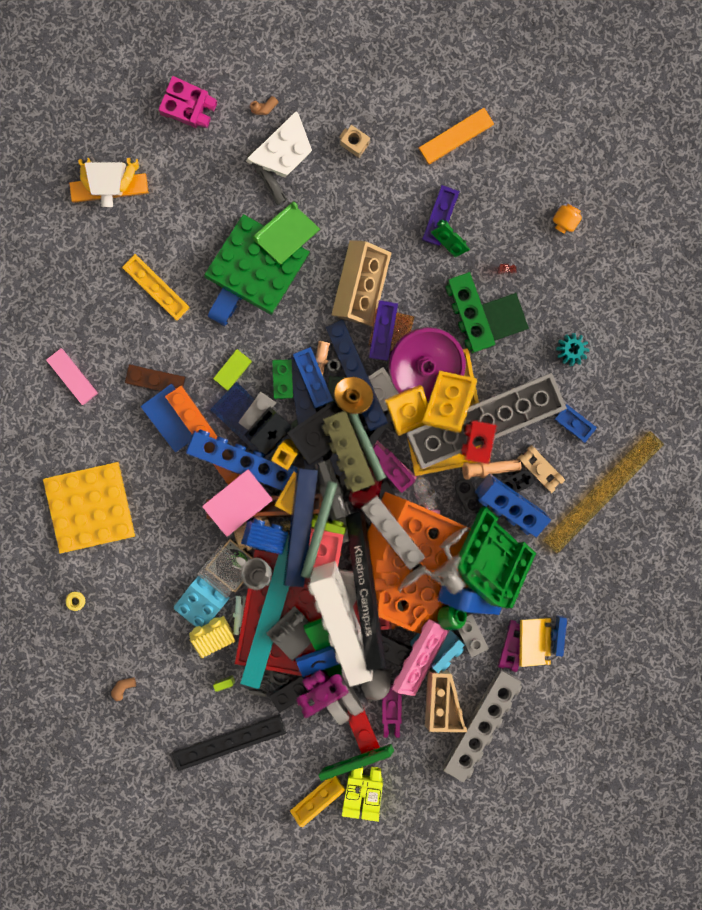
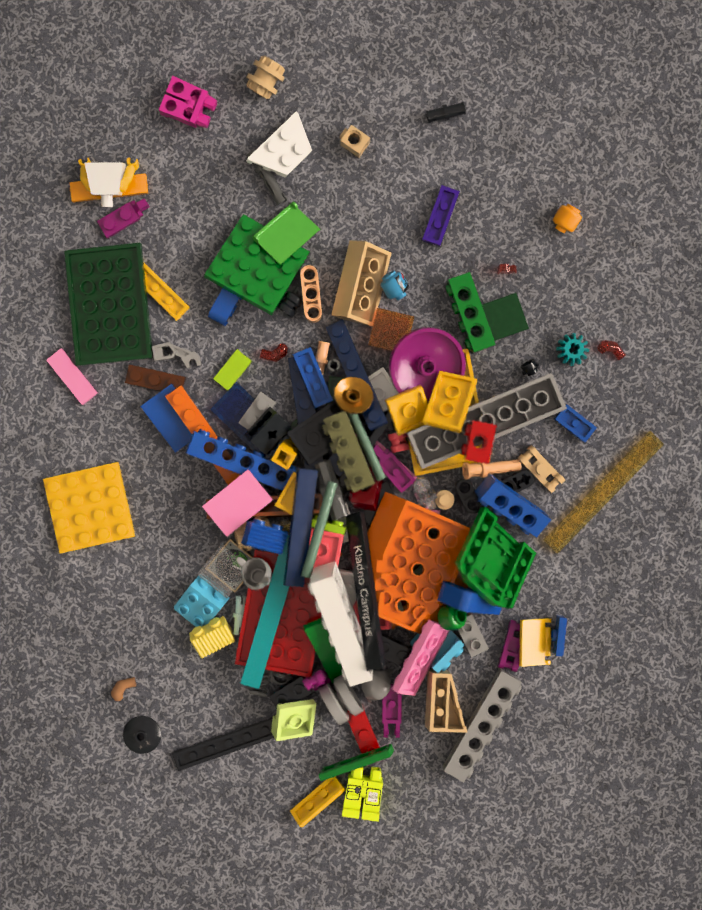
(69, 603): light yellow plate -> none
(108, 304): none -> dark green plate
(122, 217): none -> magenta hinge
(148, 728): none -> black dish
(186, 356): none -> light grey piece
(224, 683): lime tile -> none
(263, 108): medium nougat arm -> none
(265, 77): none -> tan piece
(275, 355): none -> clear red arm
(282, 379): green hinge -> none
(290, 303): none -> black wheel
(290, 633): dark grey hinge -> none
(294, 720): none -> yellowish green plate
(307, 285): none -> light nougat beam
(316, 661): blue tile -> none
(322, 696): magenta plate -> none
(383, 330): dark purple plate -> none
(393, 532): light grey plate -> none
(394, 285): none -> dark azure head
(398, 442): none -> coral wheel
(445, 499): none -> tan brick
(446, 112): none -> black pin
(447, 571): light grey plant -> none
(449, 239): green hinge -> none
(456, 136): light orange tile -> none
(529, 367): none -> black plate
(611, 346): none -> clear red arm

